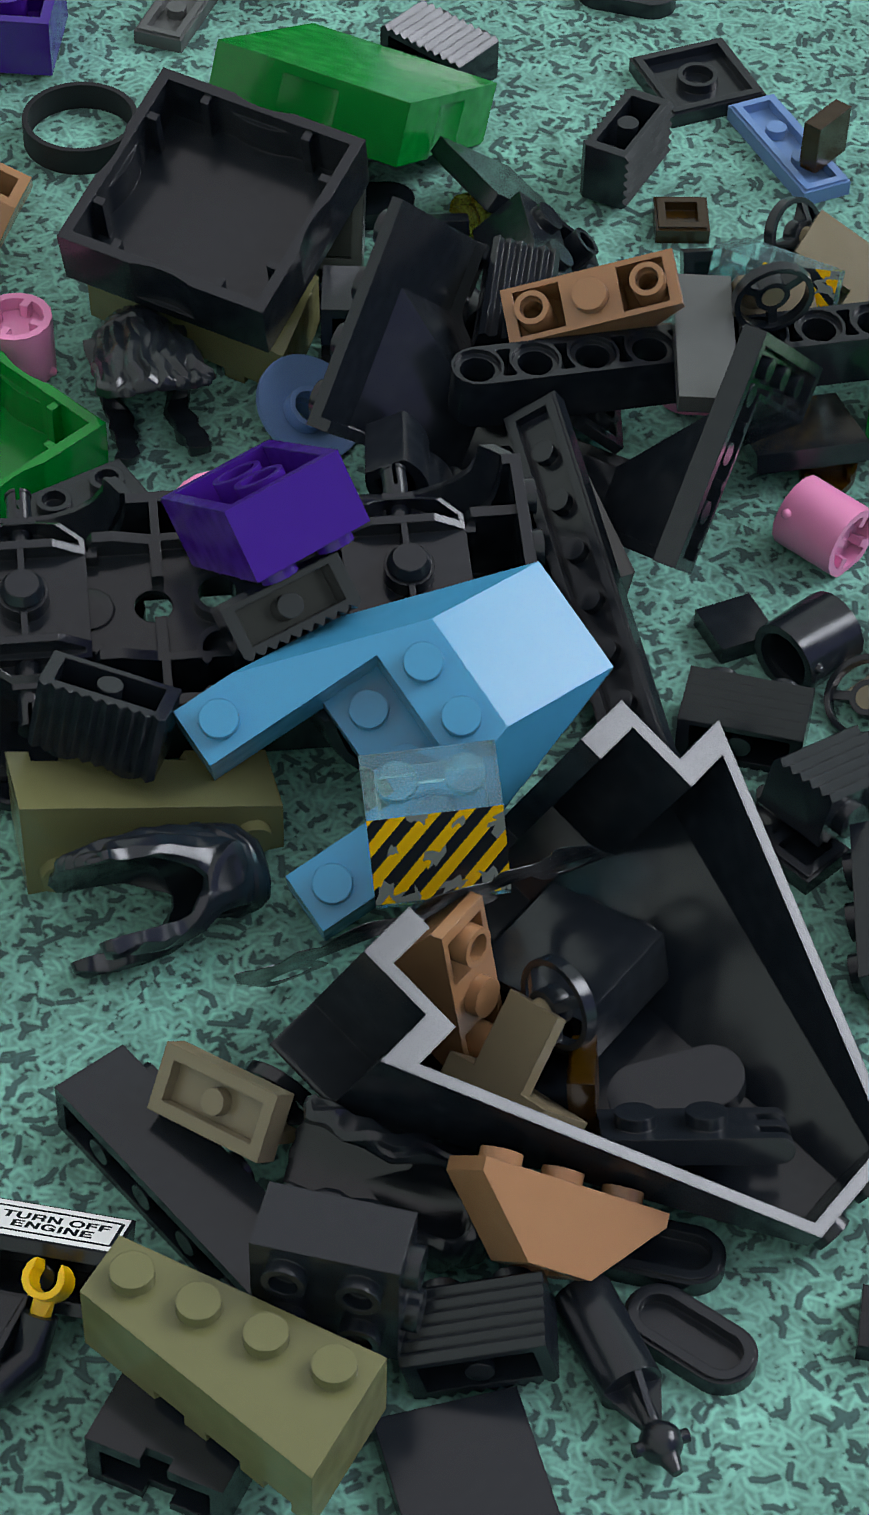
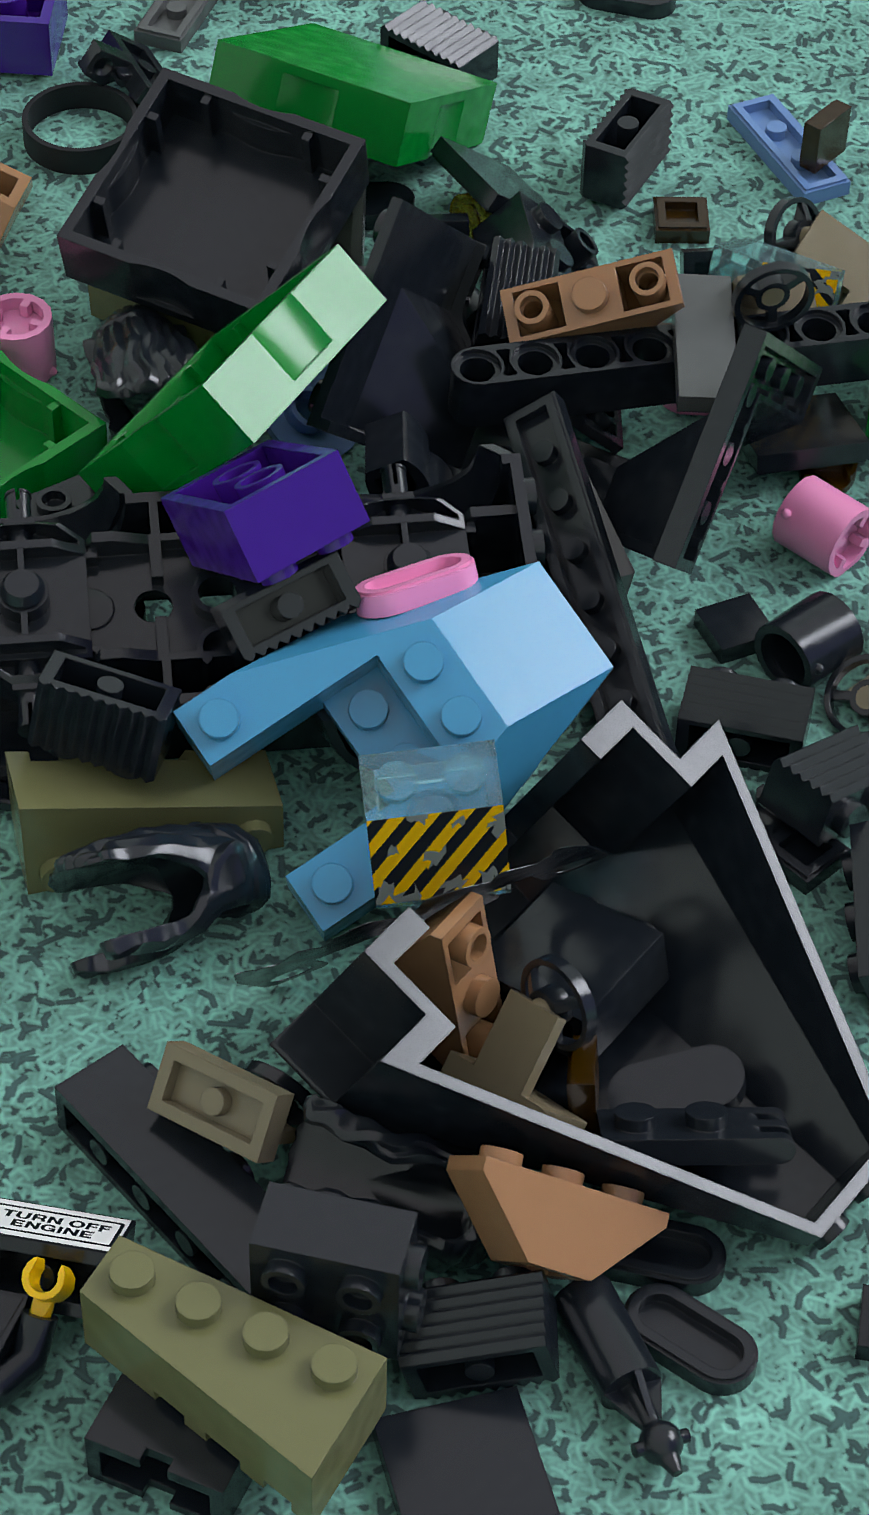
(121, 62): none -> black hinge
(240, 379): none -> green tile
(415, 585): none -> bright pink tile
(696, 79): black tile -> none

